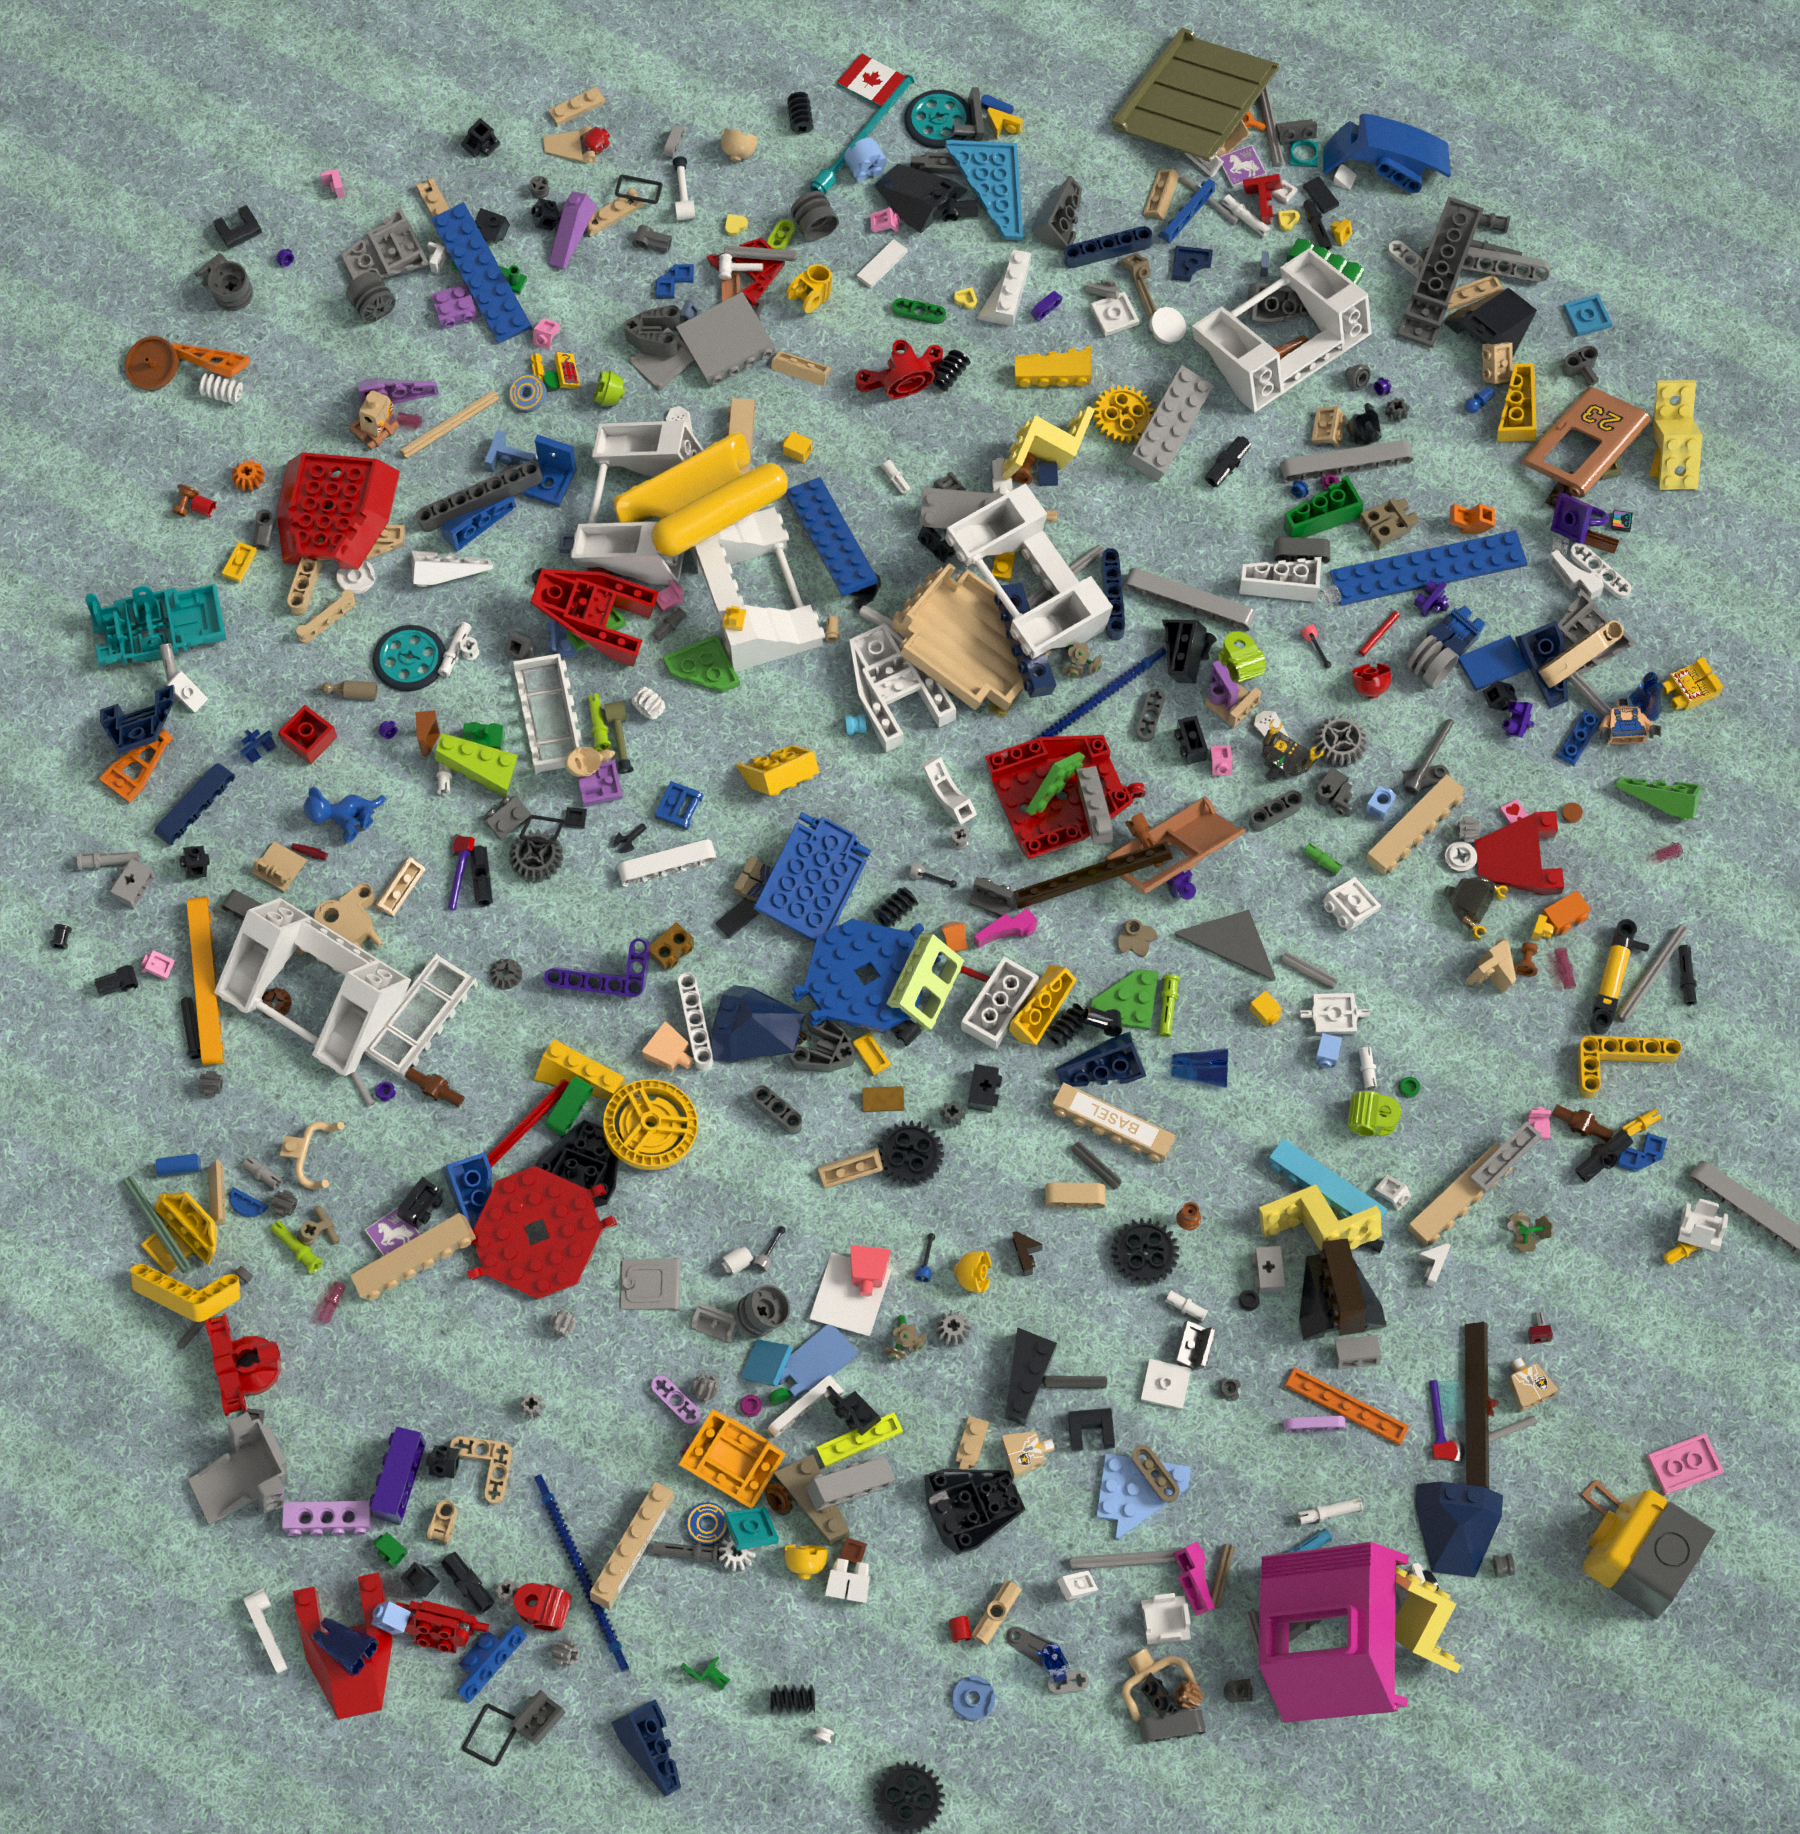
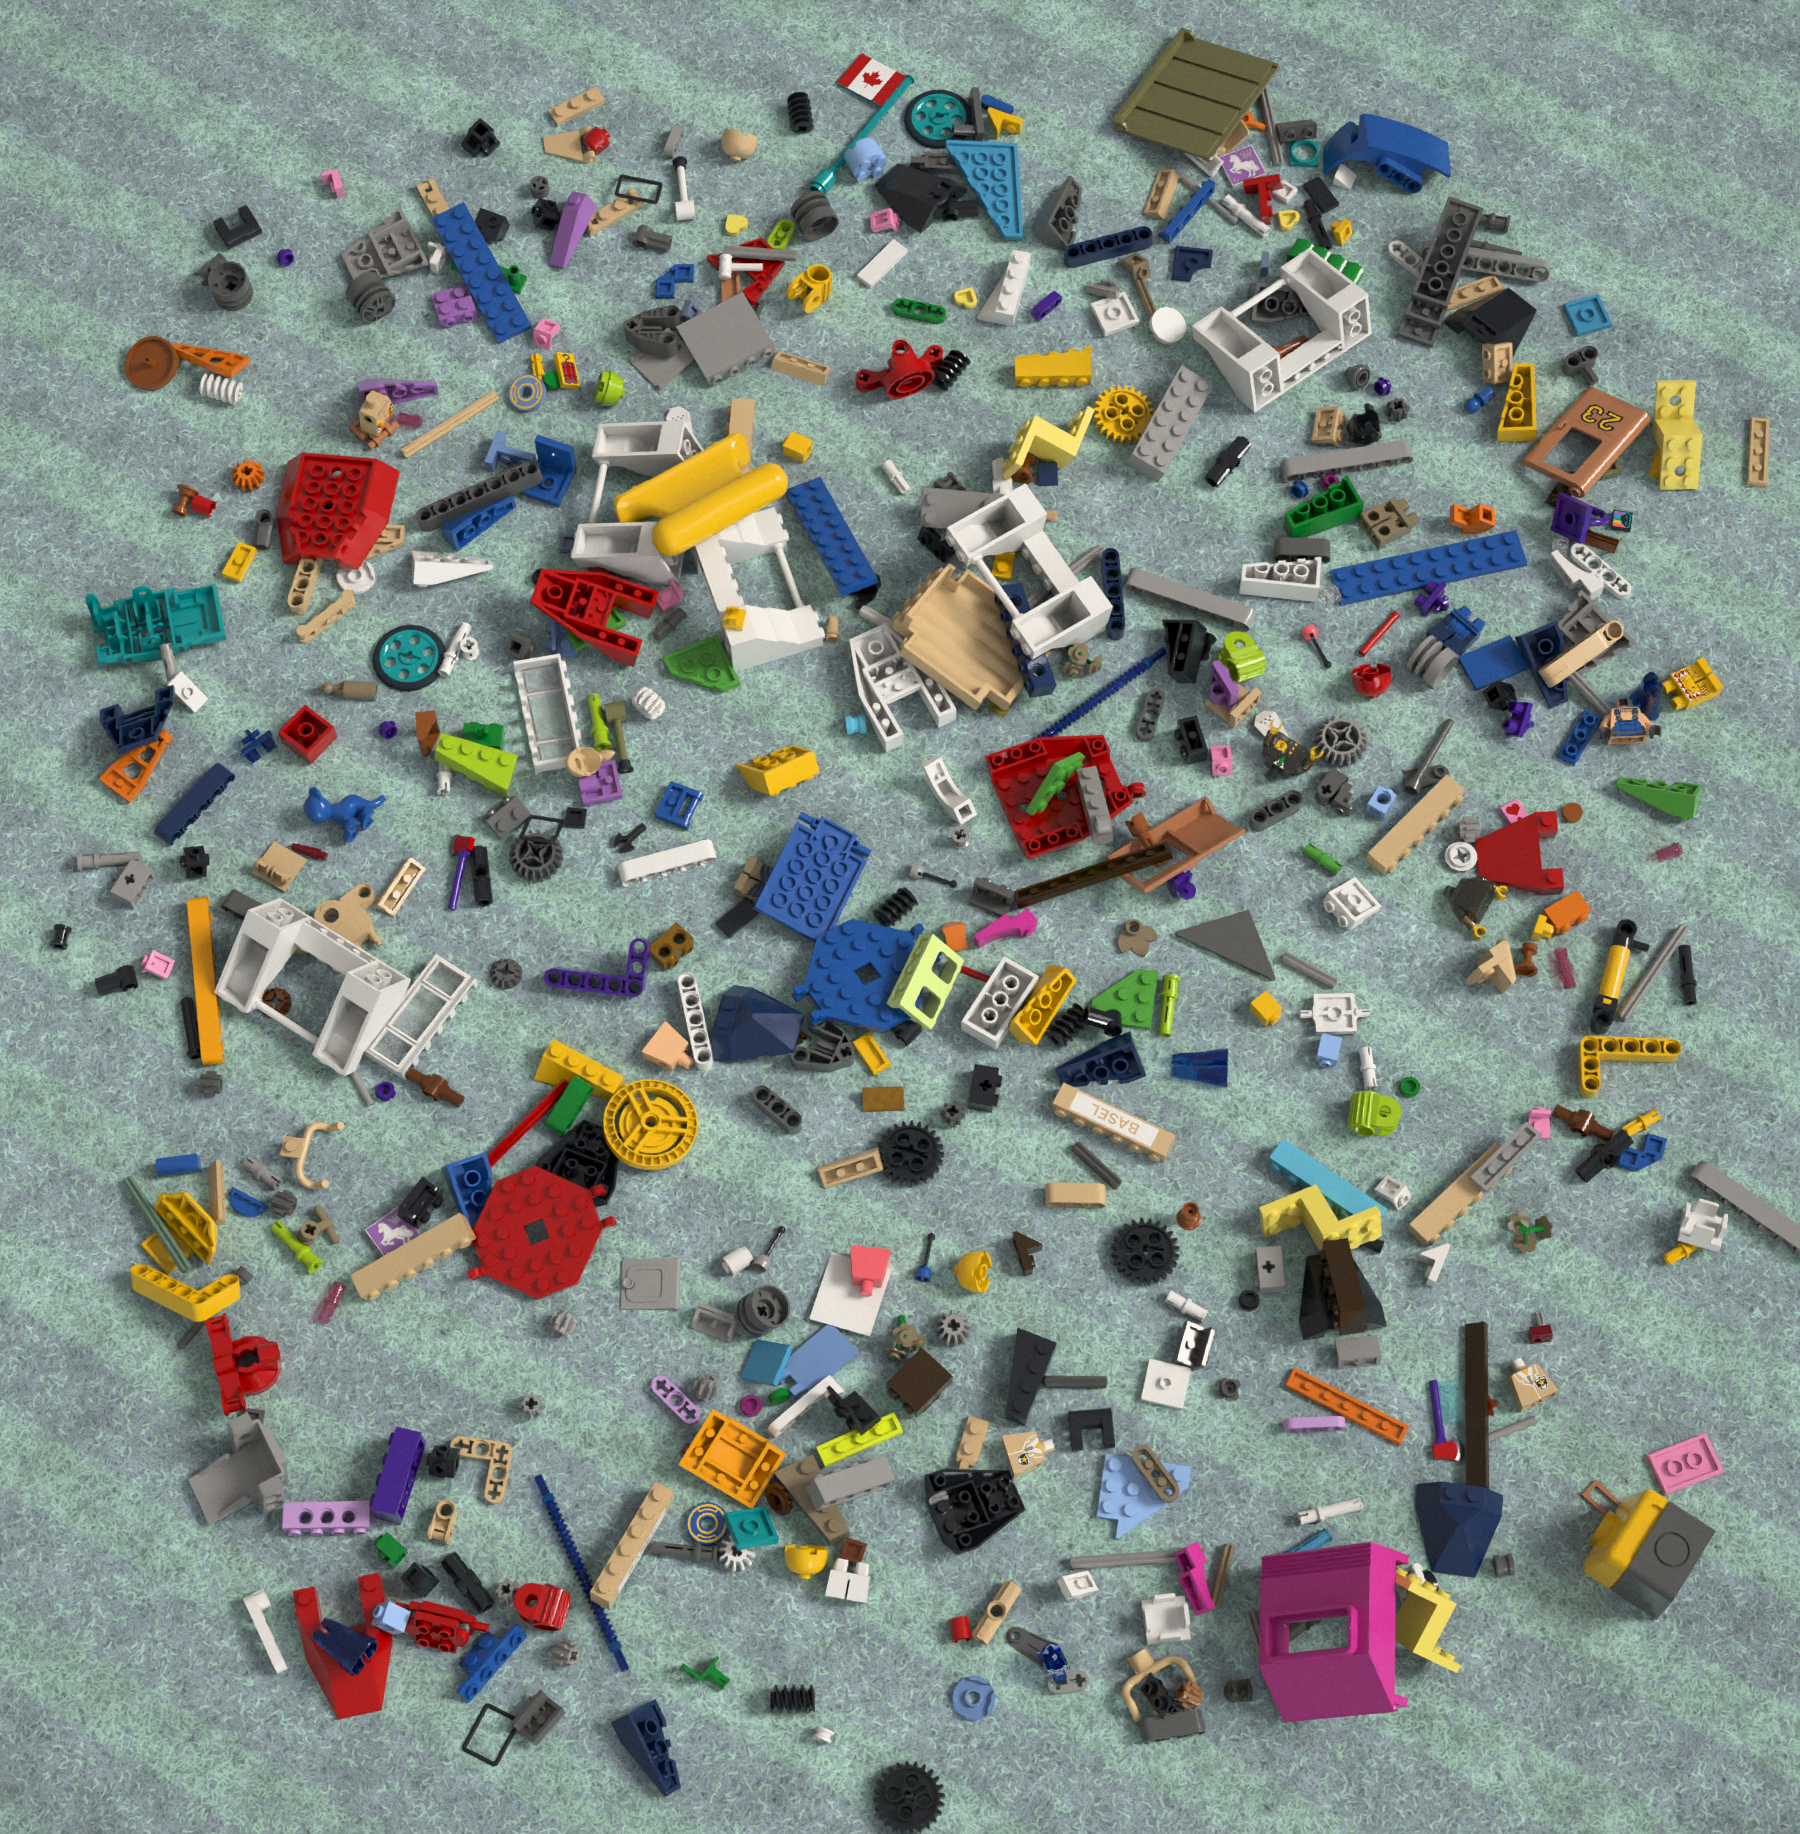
(919, 1383): none -> dark brown brick
(1758, 452): none -> tan tile

